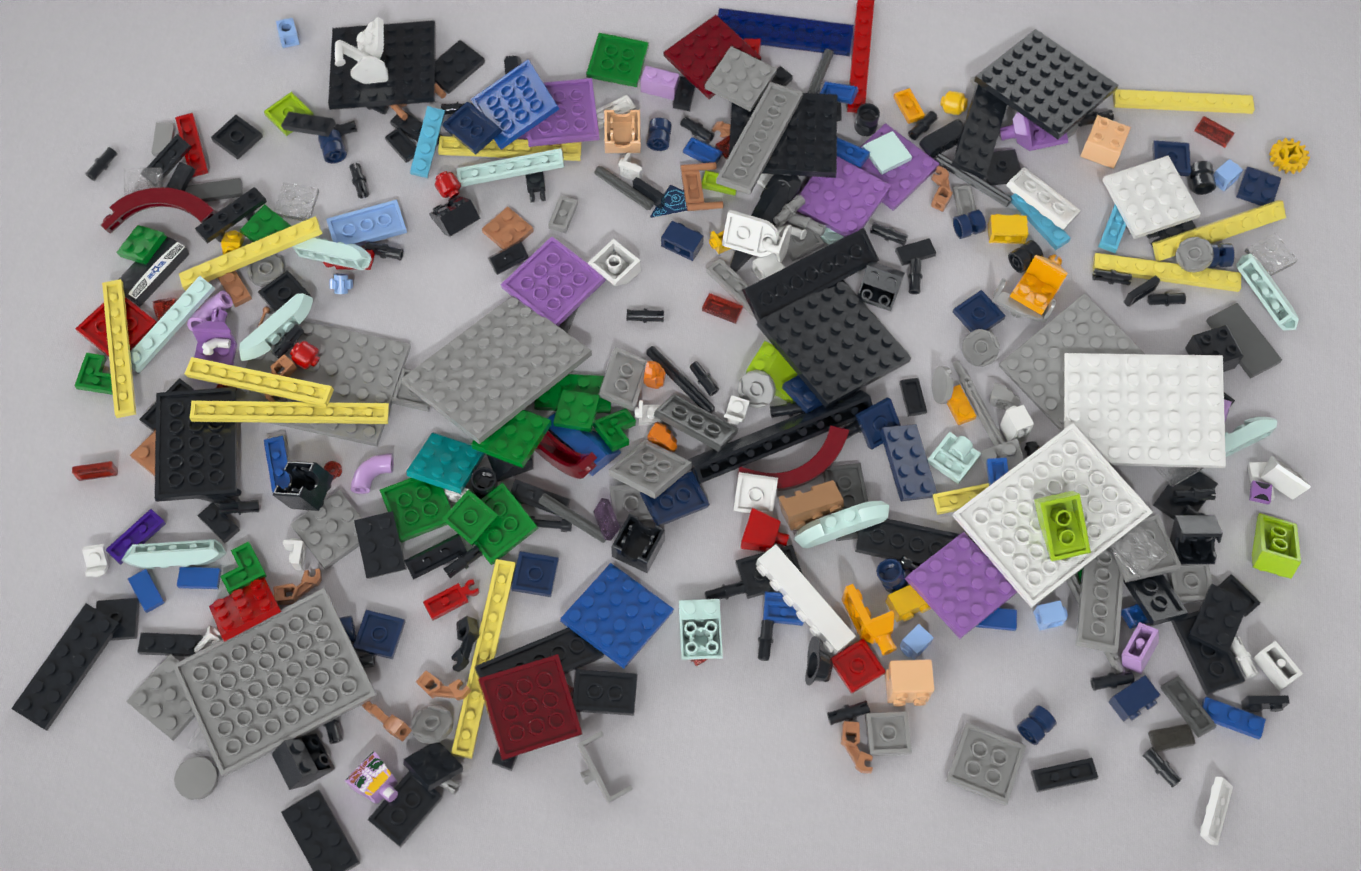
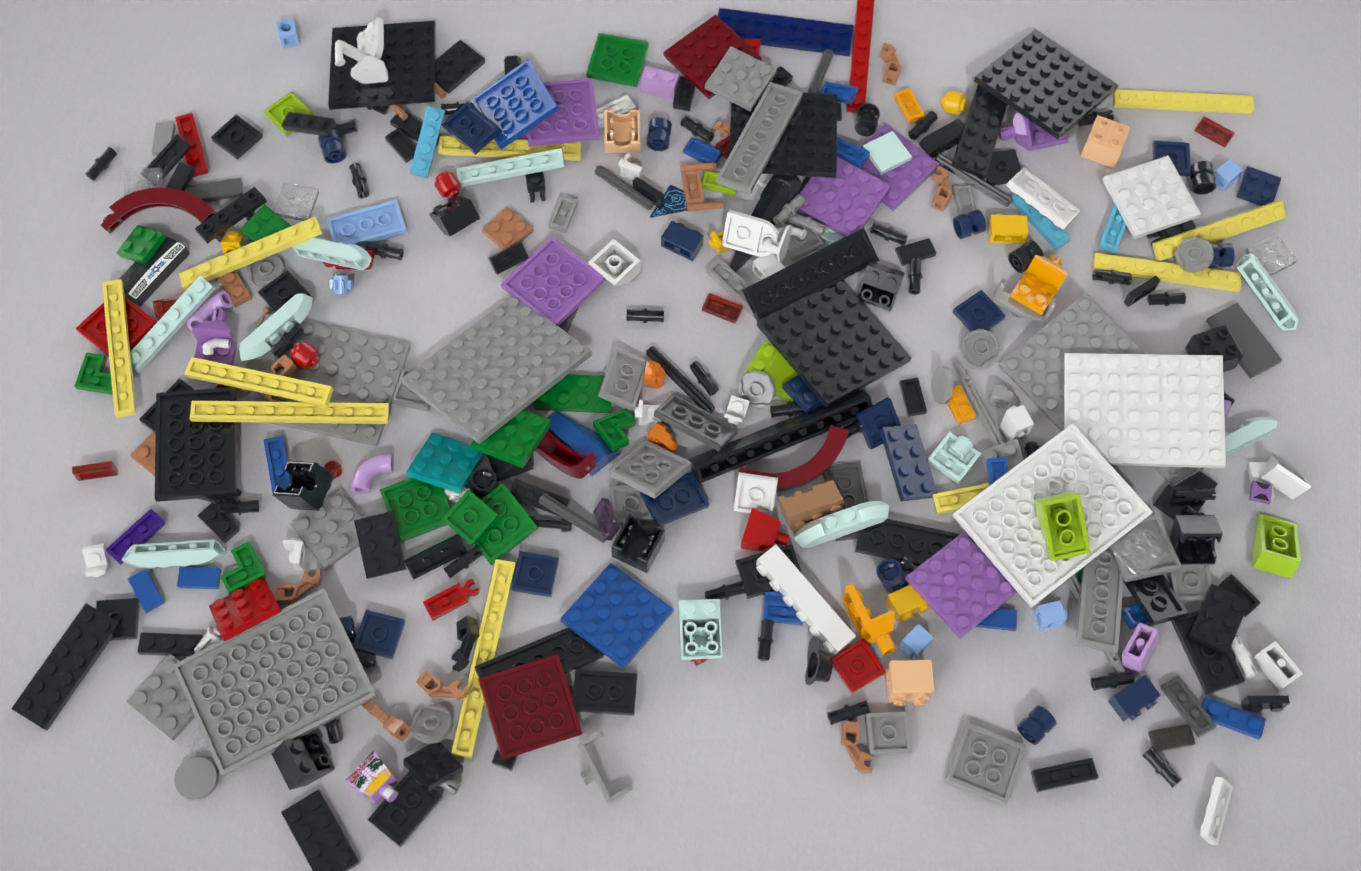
(576, 410): green plate -> none
(893, 67): none -> nougat piece
(1298, 156): yellow gear -> none

